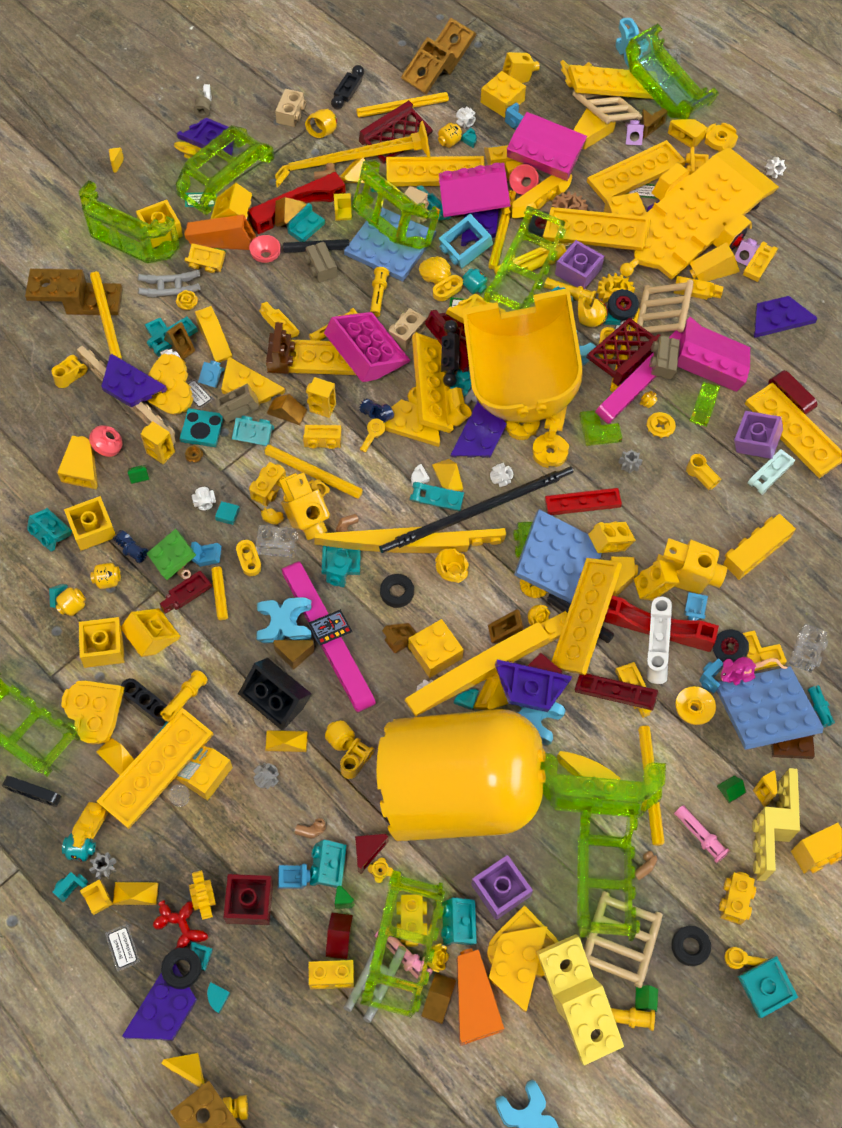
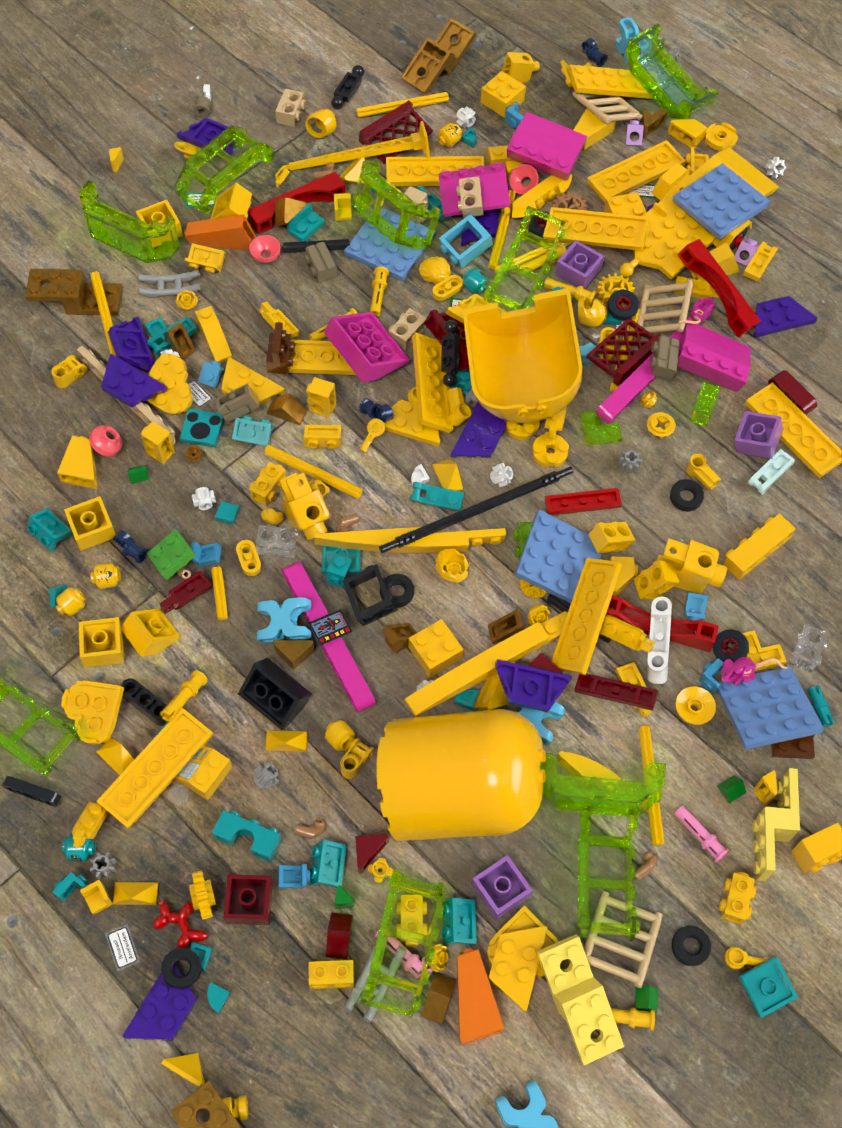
(131, 344): none -> dark purple wing
(232, 826): none -> teal arch
(377, 610): none -> black window
(470, 197): none -> tan brick
(593, 52): none -> dark blue connector
(626, 634): none -> yellow hinge
(692, 486): none -> black tyre
(700, 311): none -> dark pink animal
(721, 201): none -> medium blue plate
(739, 313): none -> red arch

